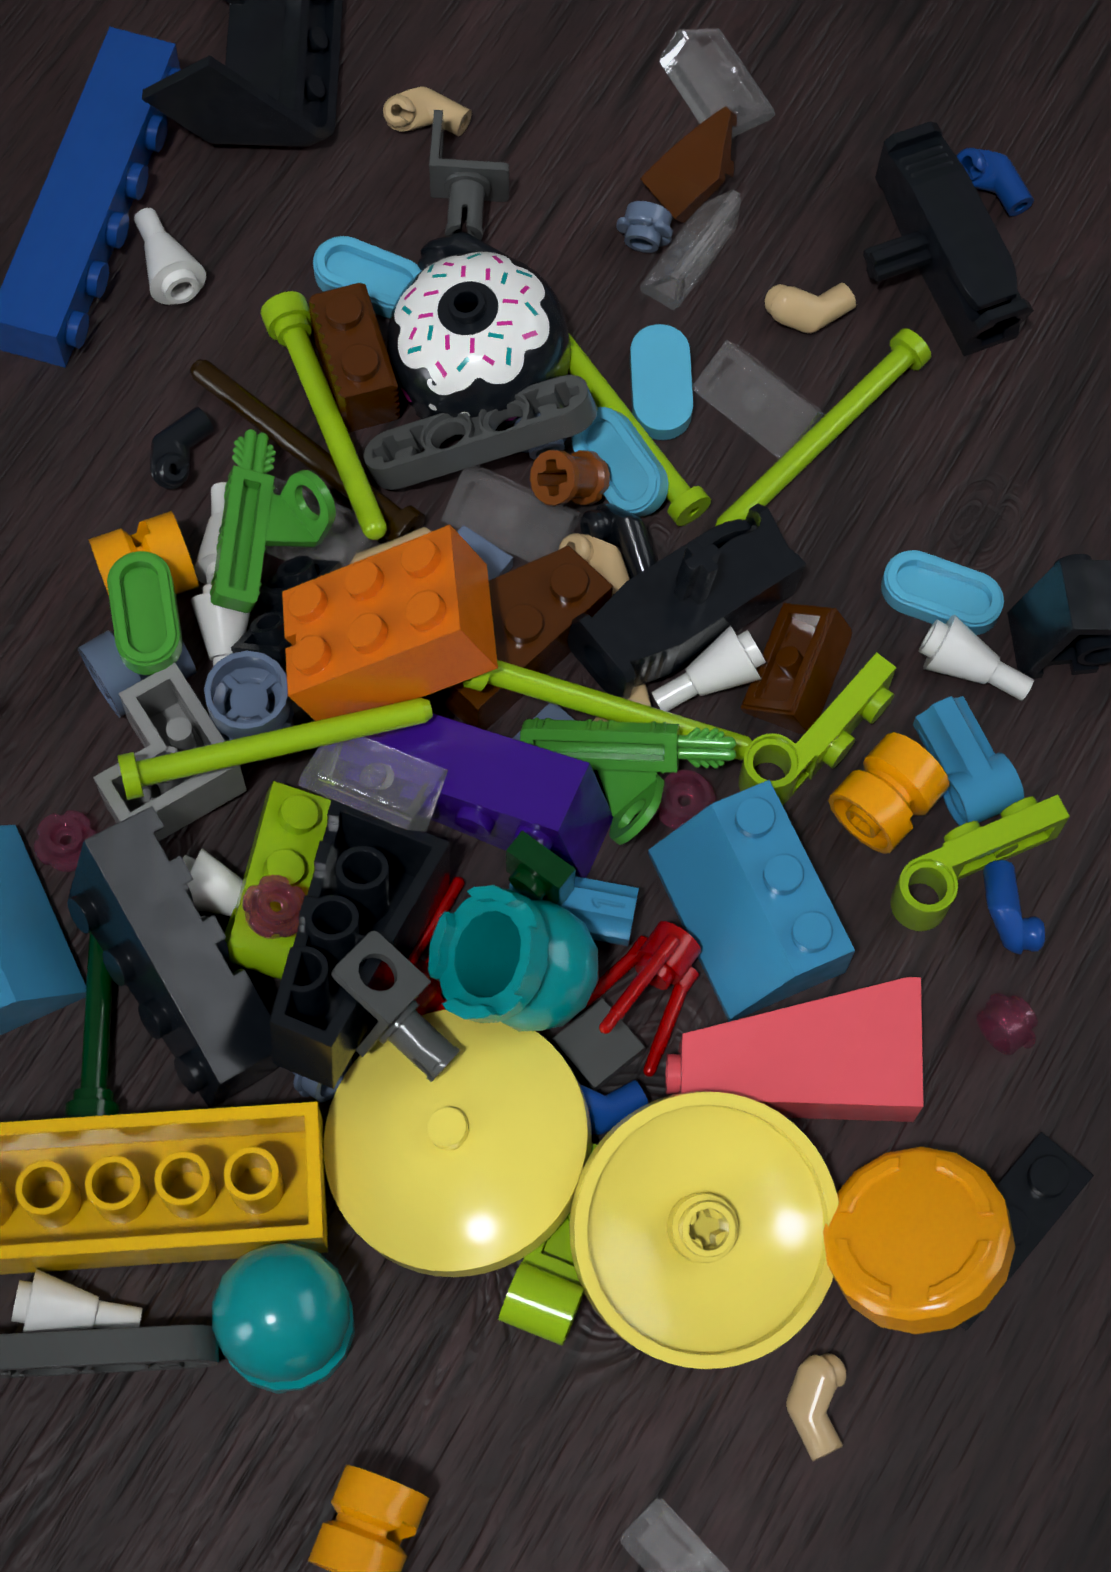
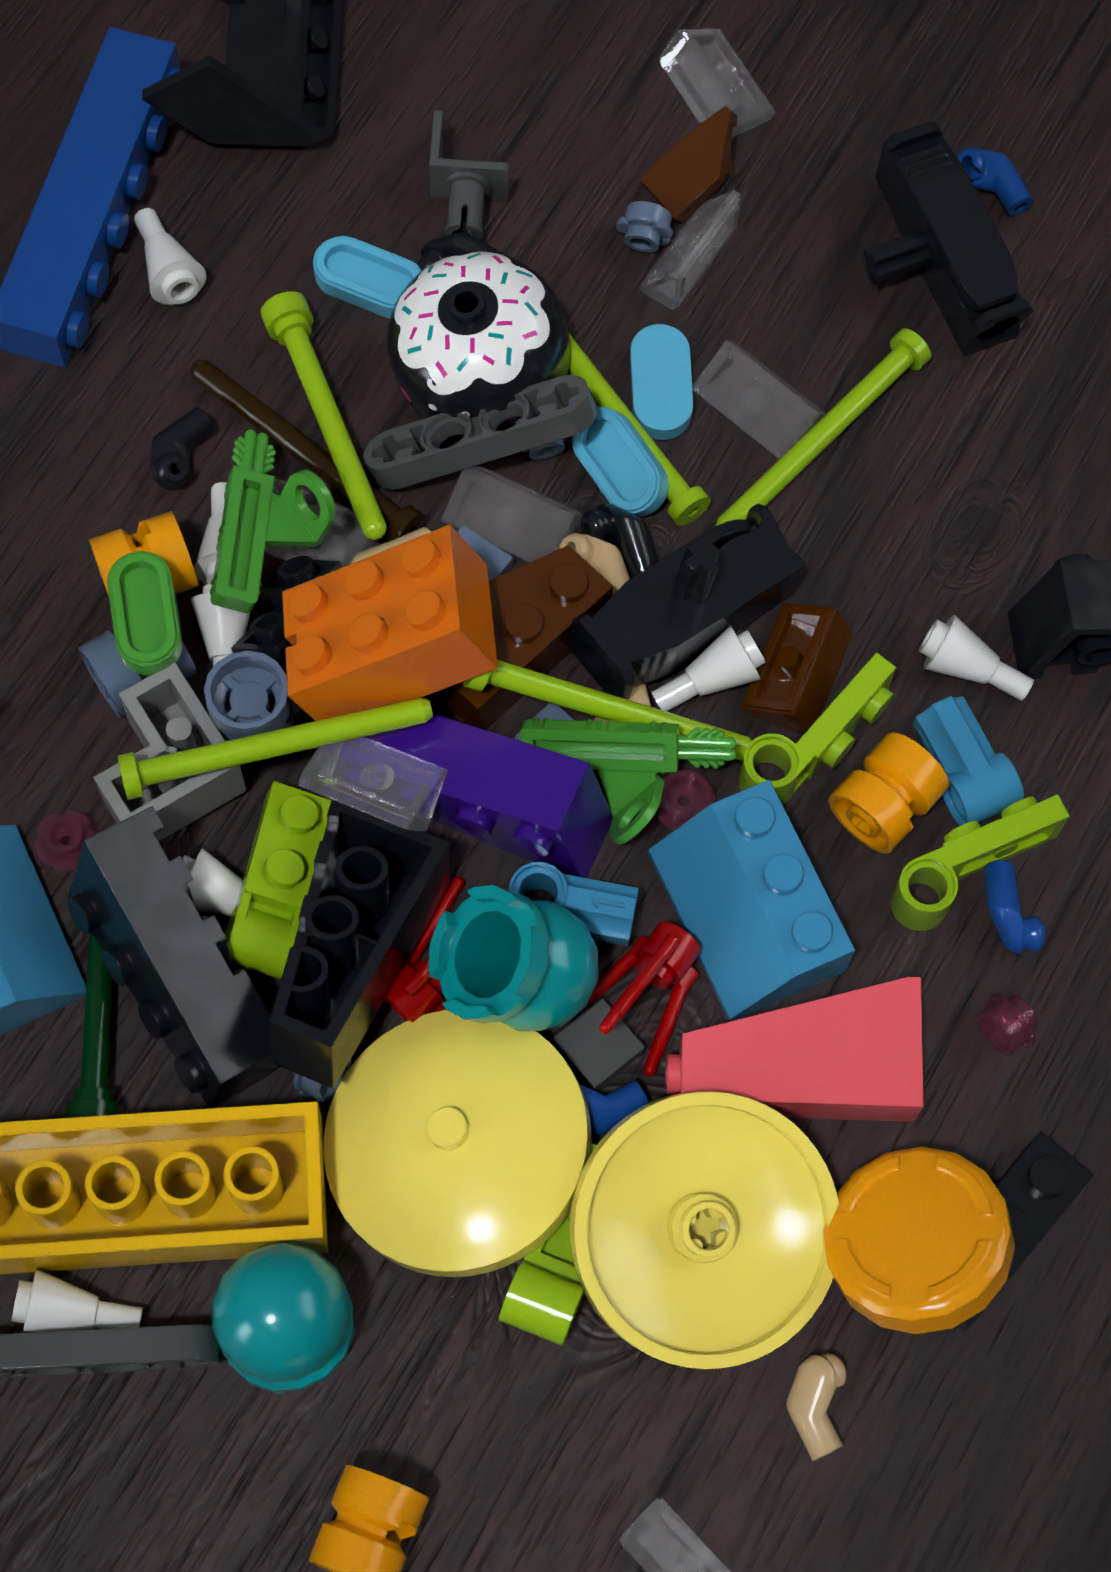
(260, 915): clear pink plate -> none
(354, 356): reddish brown brick -> none
(395, 1007): dark grey bracket -> none
(416, 110): tan arm -> none
(538, 871): dark green plate -> none
(566, 477): dark orange bush -> none
(805, 310): tan arm -> none
(938, 588): medium azure tile -> none

